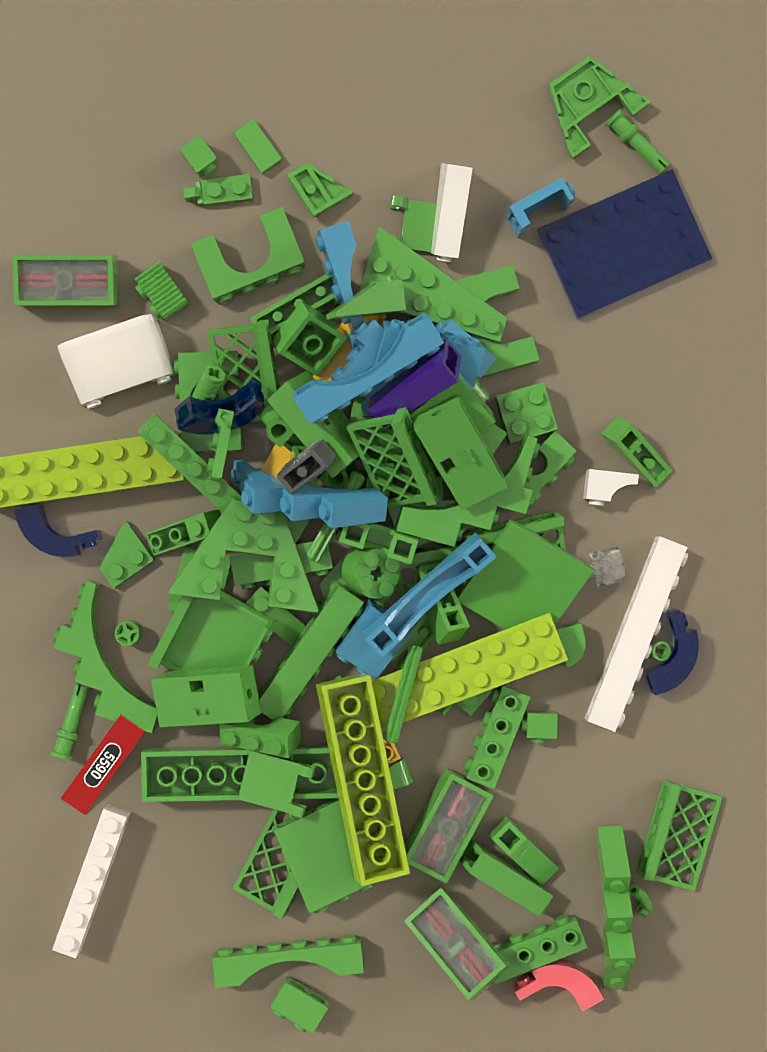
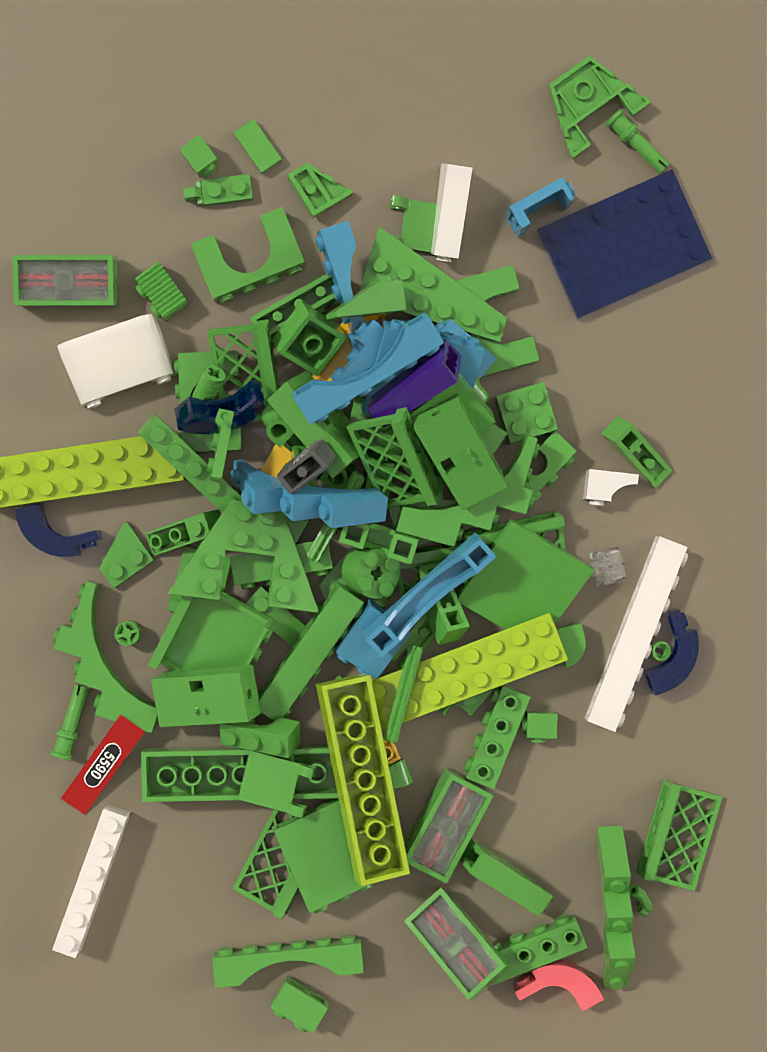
(523, 850): bright green slope -> none

